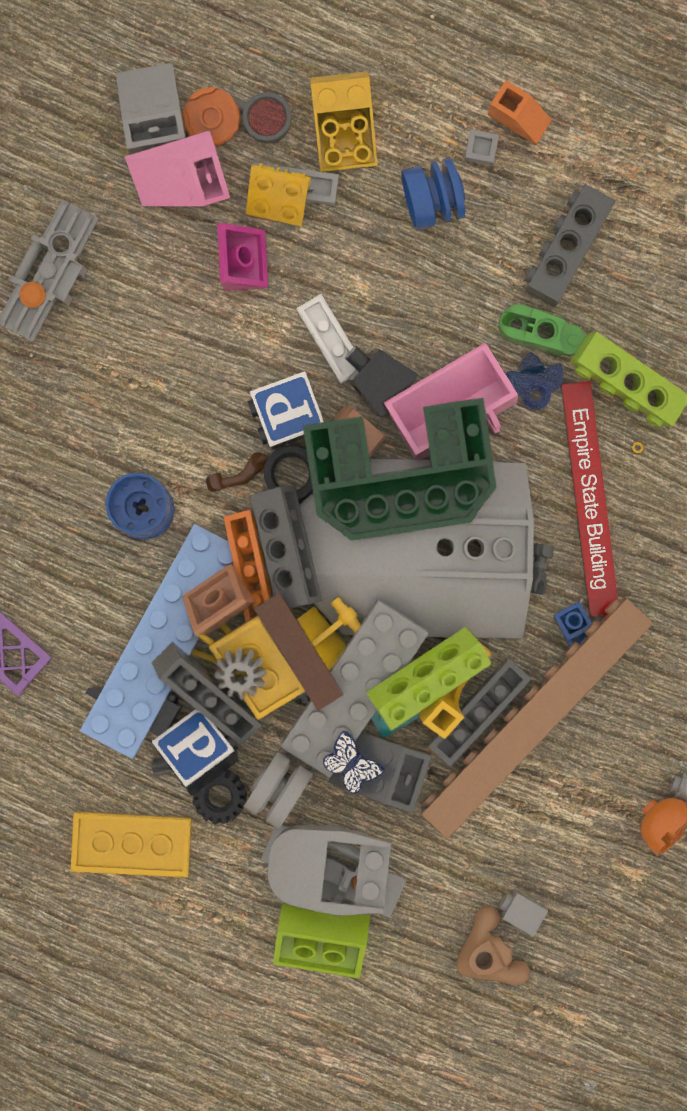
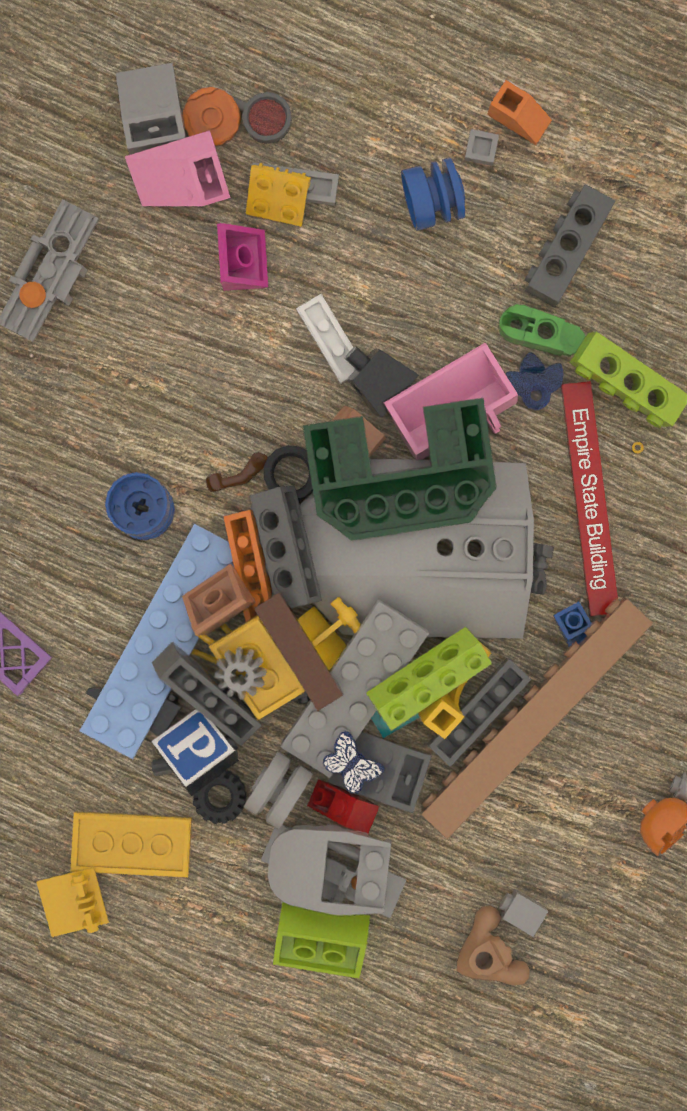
(73, 902): none -> yellow hinge
(284, 410): piece -> none
(343, 807): none -> red slope
(344, 121): yellow slope -> none

